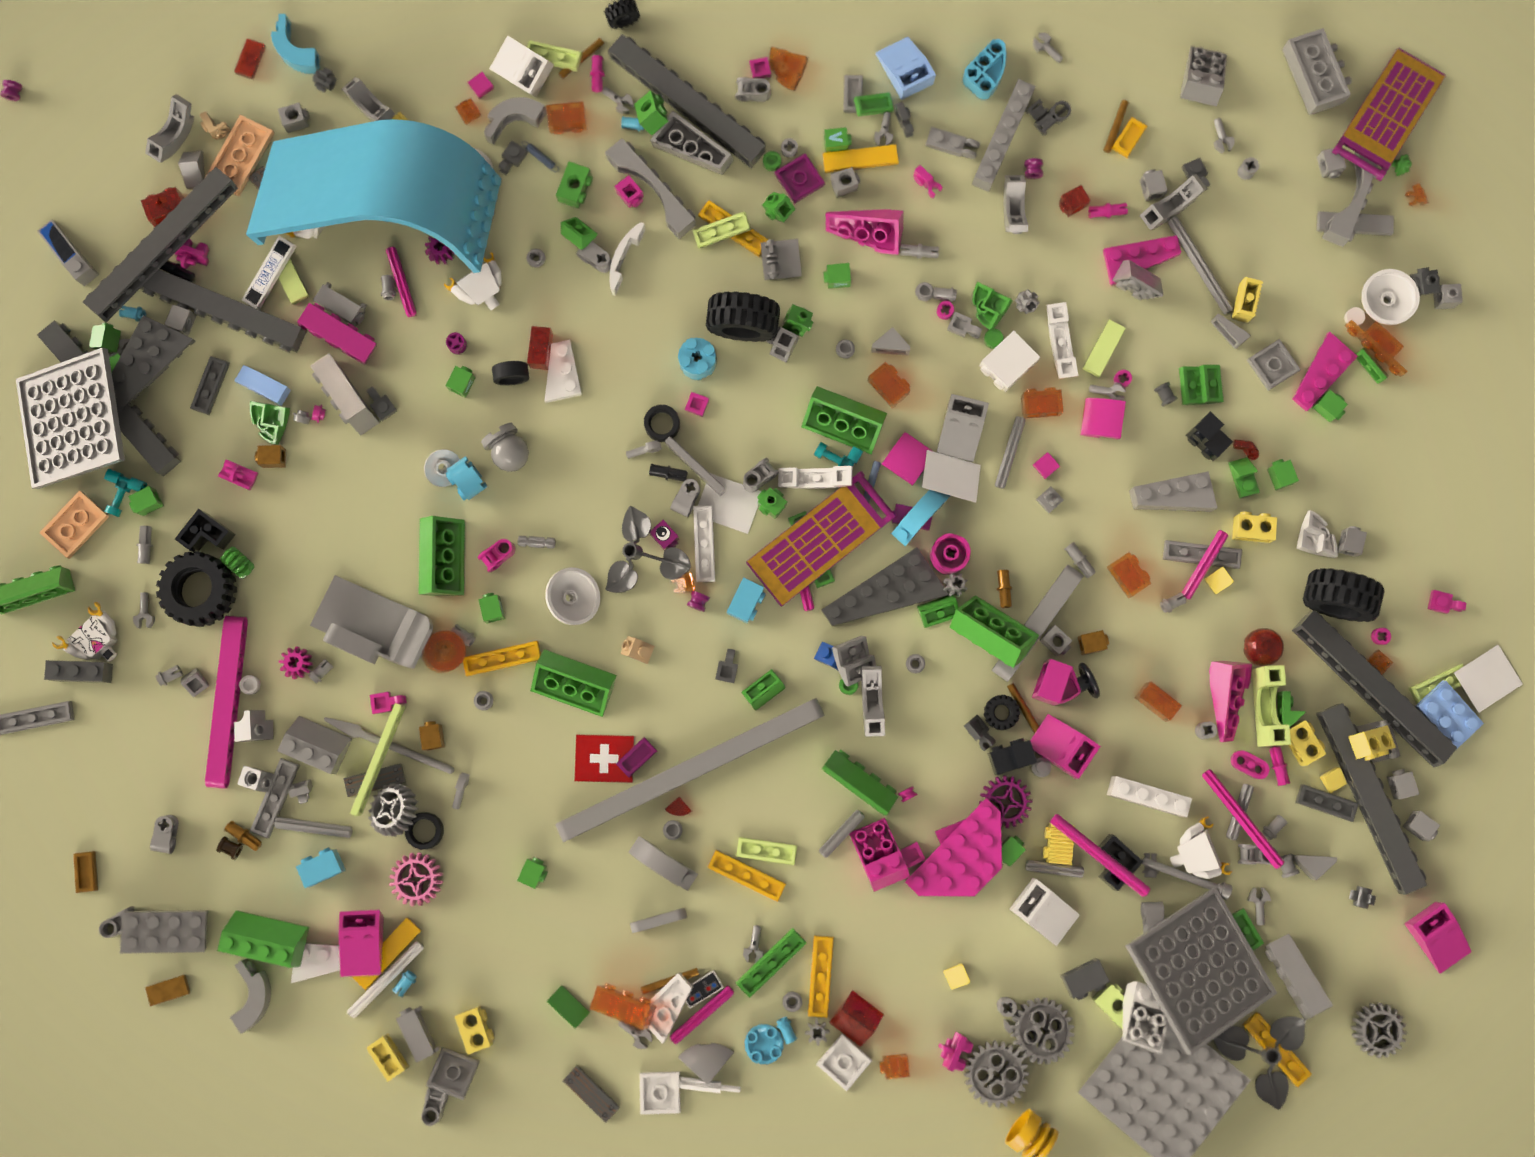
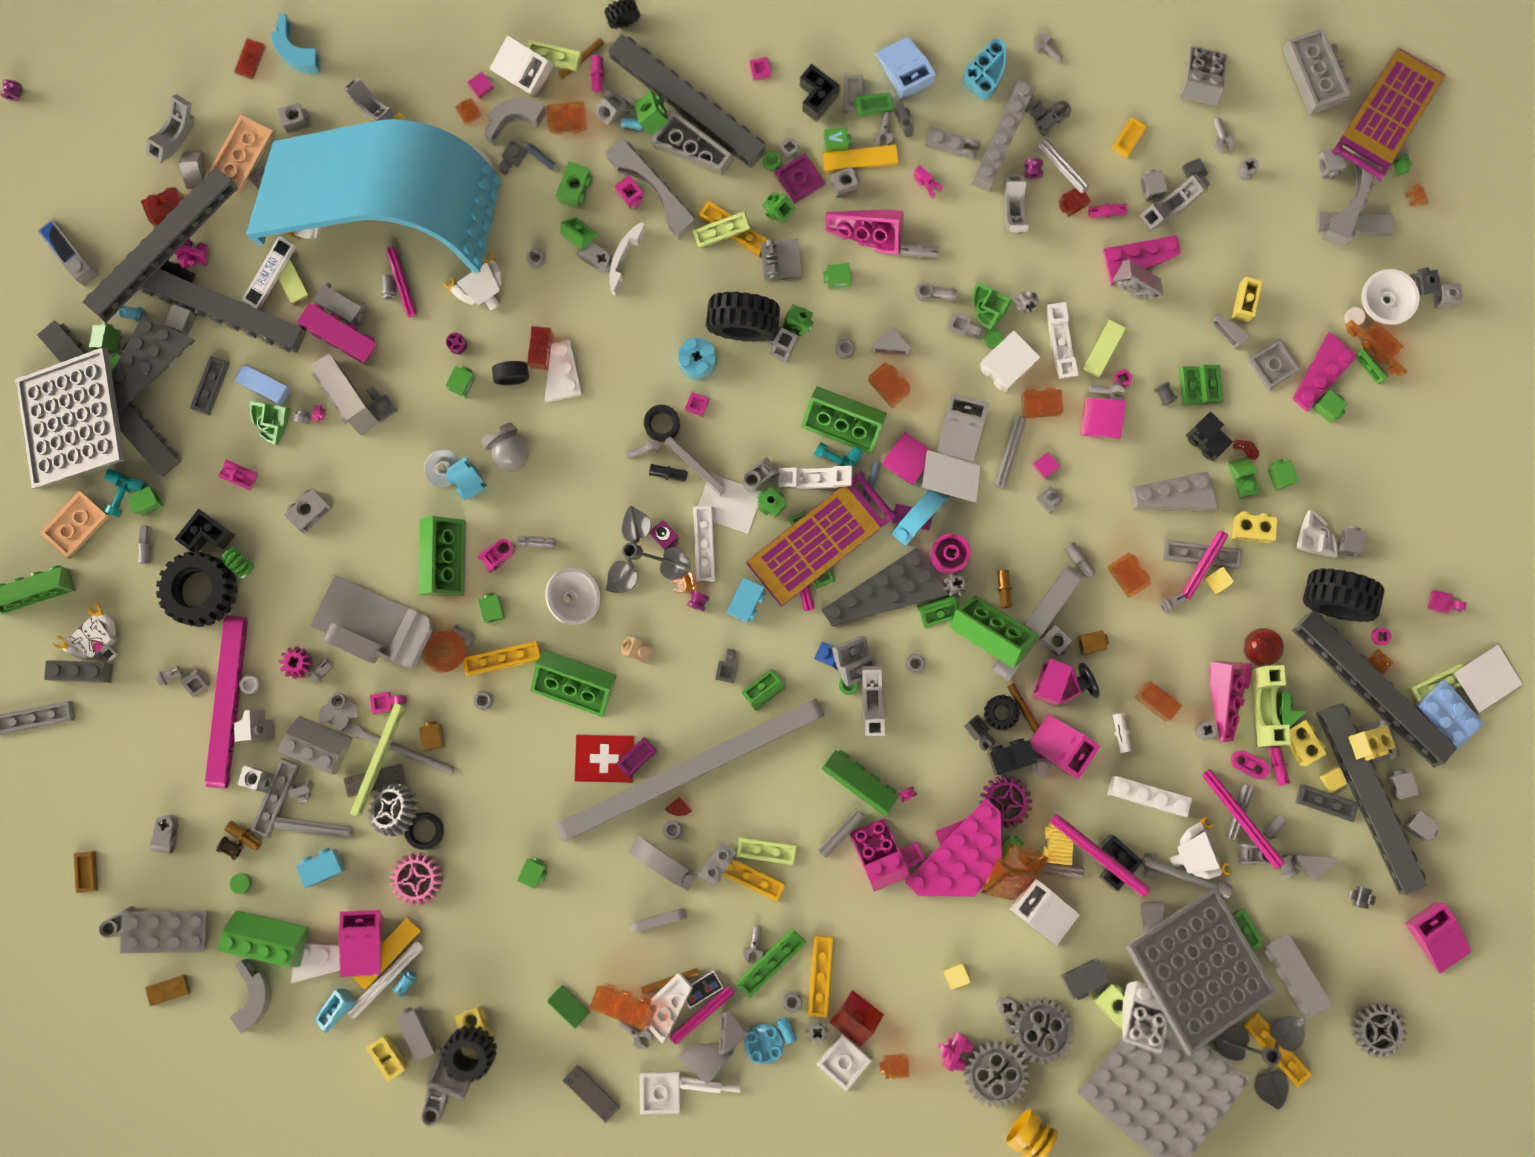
(143, 613): light grey bar -> none
(217, 131): tan bracket -> none
(240, 883): none -> bright green tile
(271, 456): pearl gold brick -> none
(302, 521): none -> light grey brick
(324, 79): dark grey gear -> none
(339, 714): none -> light grey plate
(344, 1001): none -> medium azure slope
(435, 254): magenta gear -> none
(461, 784): light grey bar -> none
(462, 1066): none -> black tyre
(610, 108): none -> light grey brick
(684, 501): light grey piece -> none
(717, 863): none -> light grey brick
(730, 1033): none -> light grey slope
(749, 88): light grey piece -> none
(787, 67): clear orange brick -> none
(821, 91): none -> black brick
(945, 316): dark pink bush -> none
(1014, 873): none -> clear orange slope
(1059, 161): none -> light grey axle
(1116, 125): pearl gold bar -> none
(1122, 732): none -> white pin
(1200, 265): light grey axle -> none
(1259, 904): light grey bar -> none

